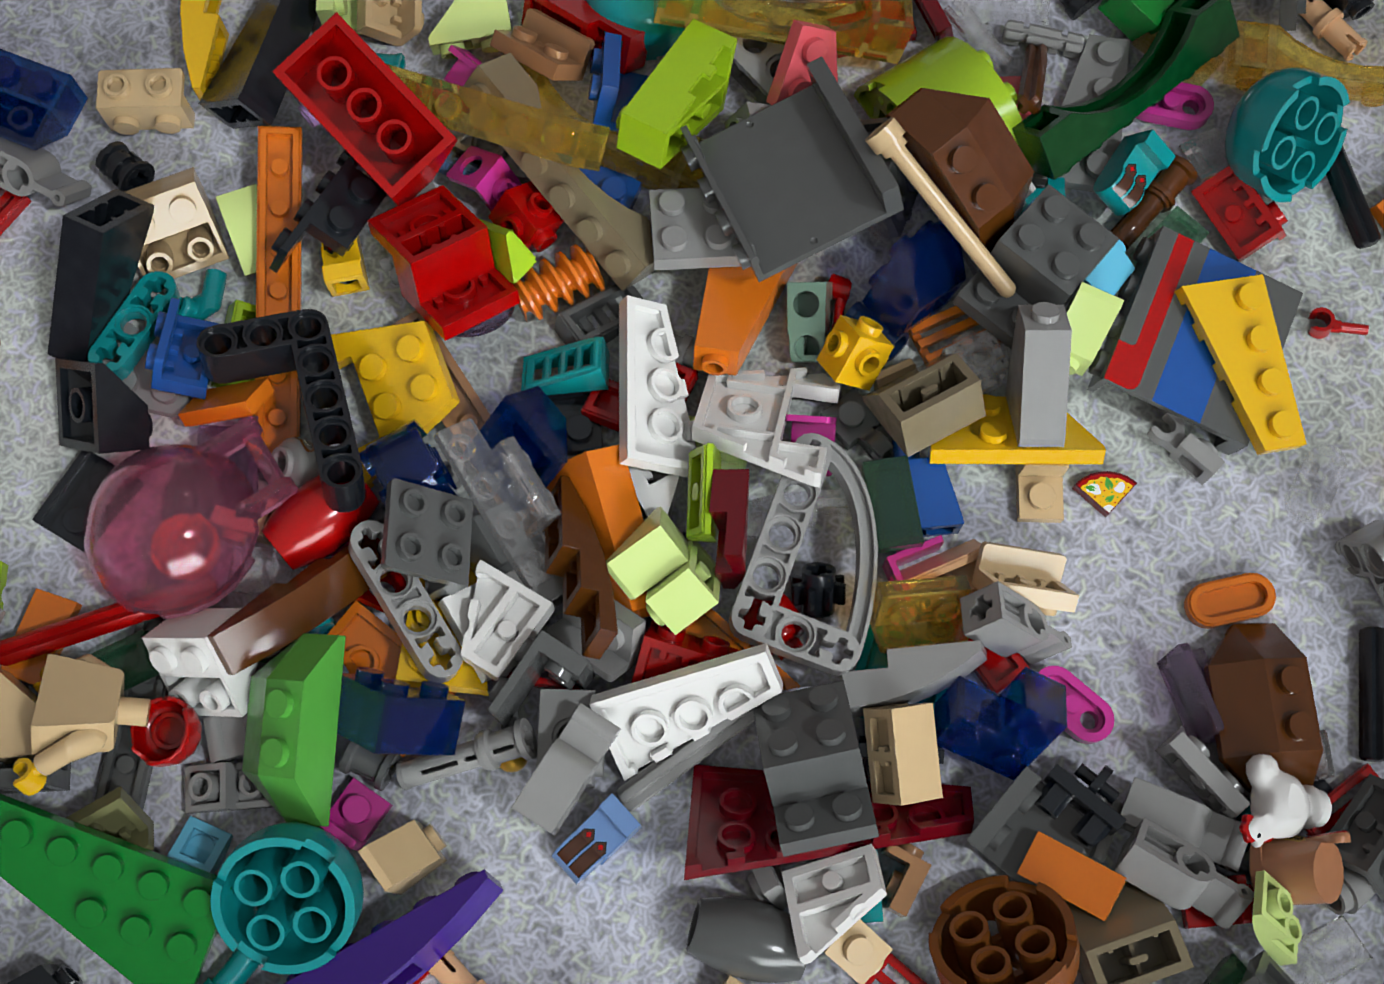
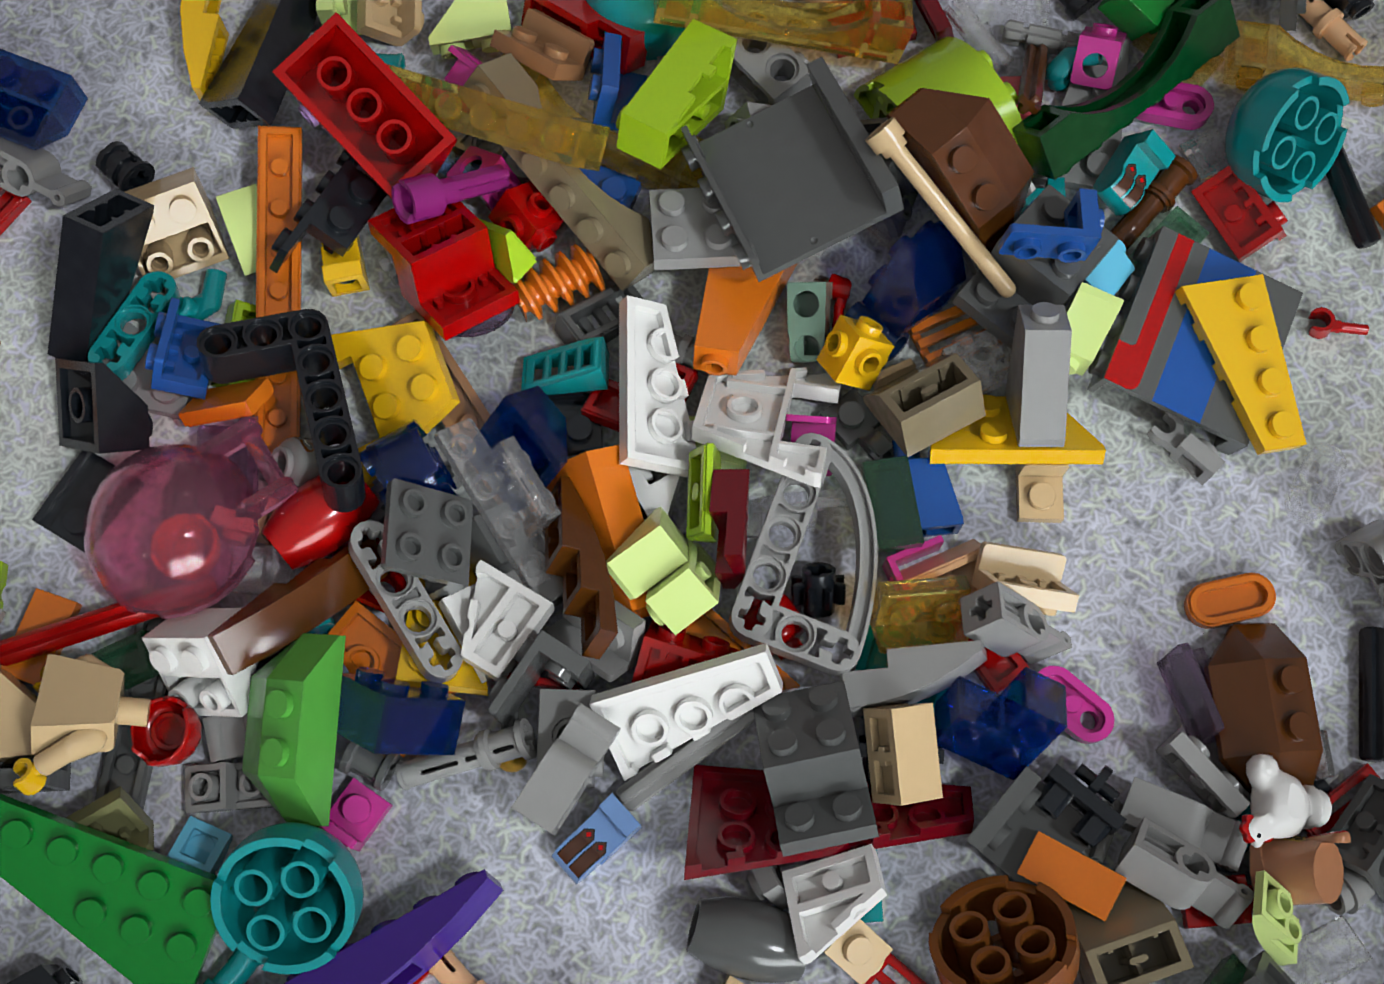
(144, 100): tan bracket -> none
(404, 856): tan slope -> none
(427, 195): none -> magenta piece
(803, 45): coral wing -> none
(904, 886): medium nougat bracket -> none
(1061, 67): none -> teal arm
(1070, 243): none -> blue bracket
(1103, 40): none -> dark pink bracket
(1104, 490): tile -> none

